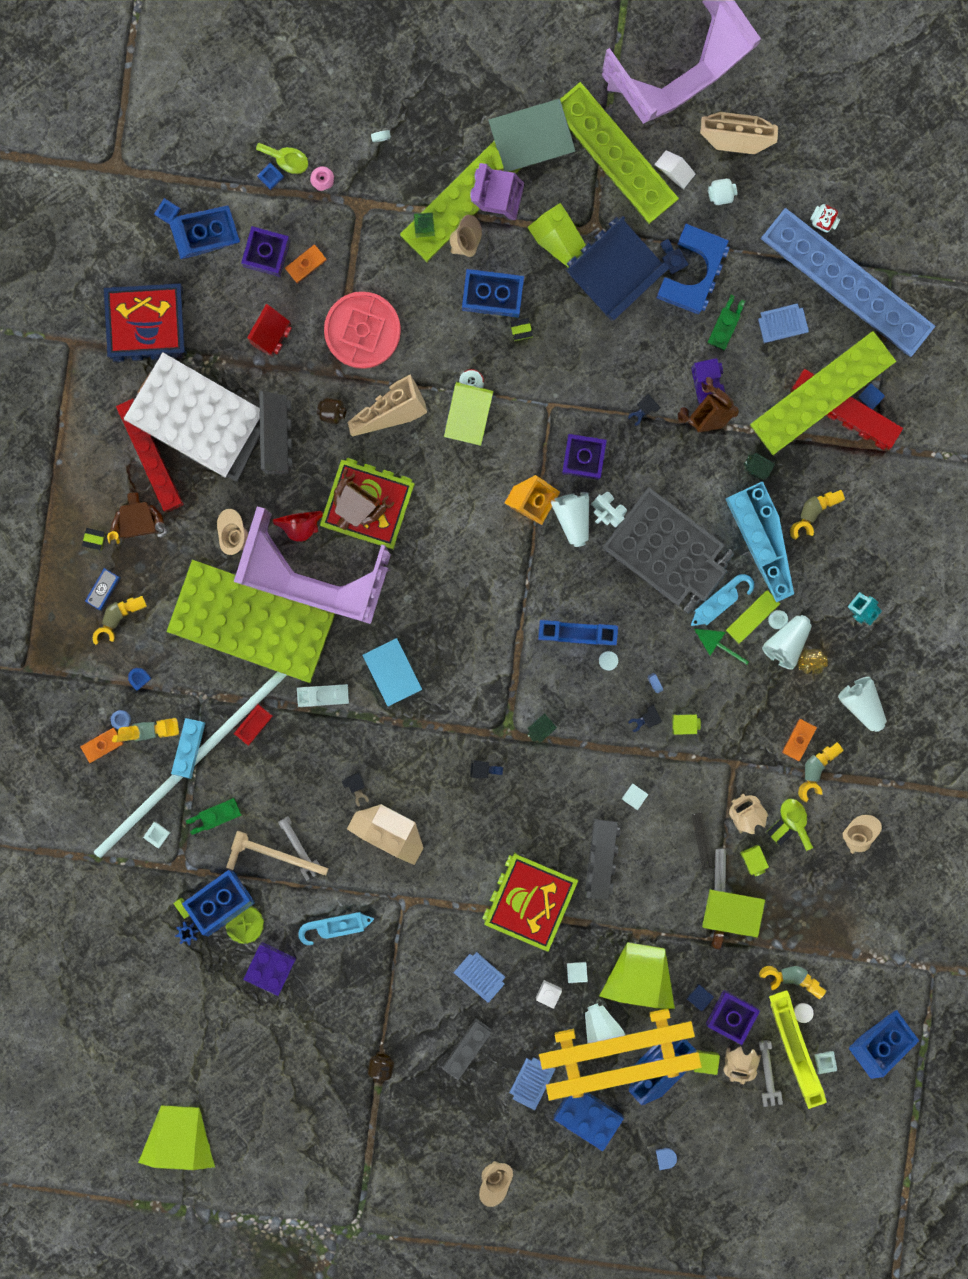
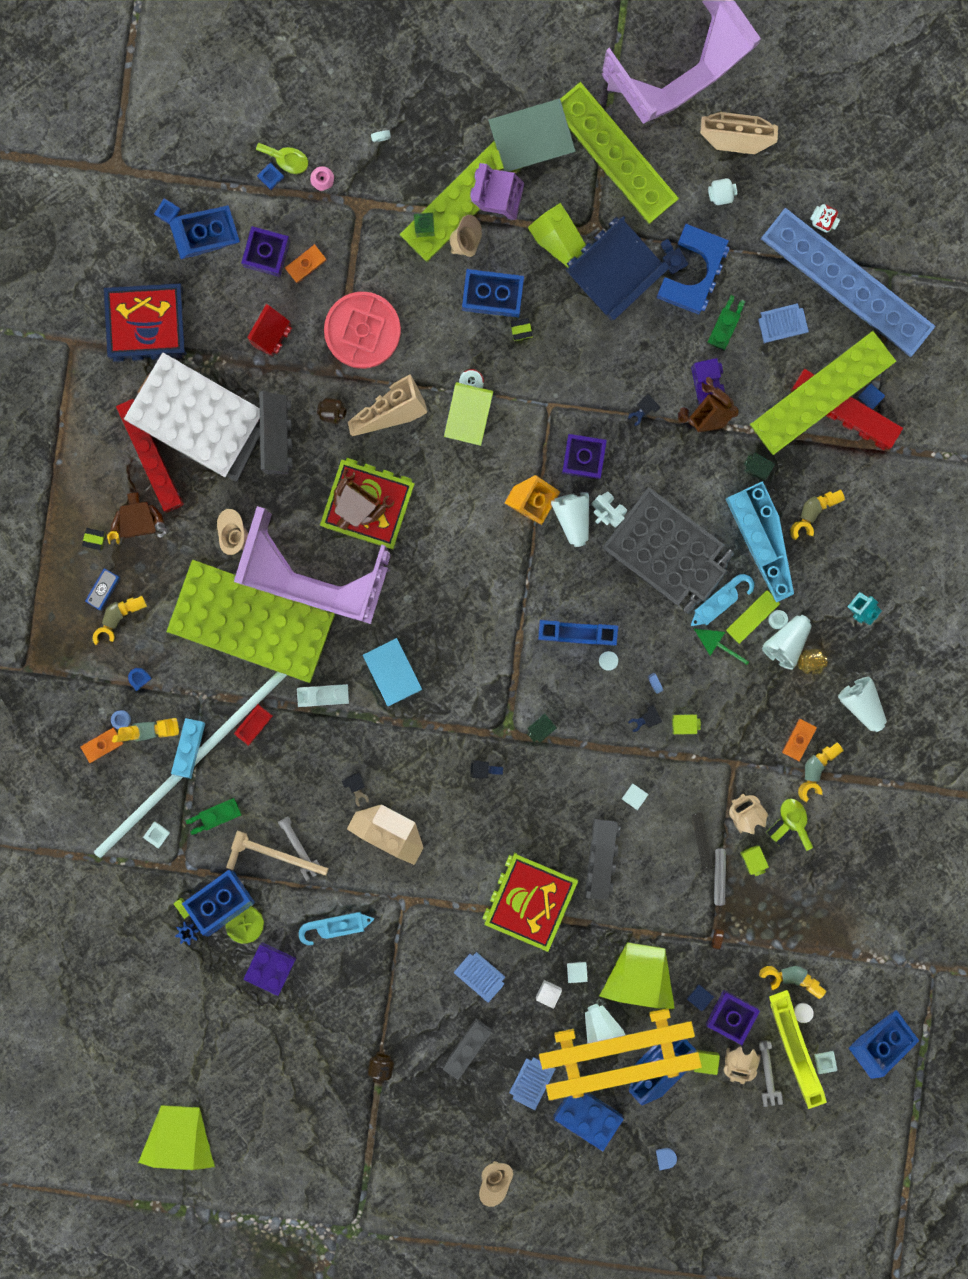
(299, 526): red hat -> none
(675, 168): white slope -> none
(733, 913): lime tile -> none
(862, 833): tan piece -> none

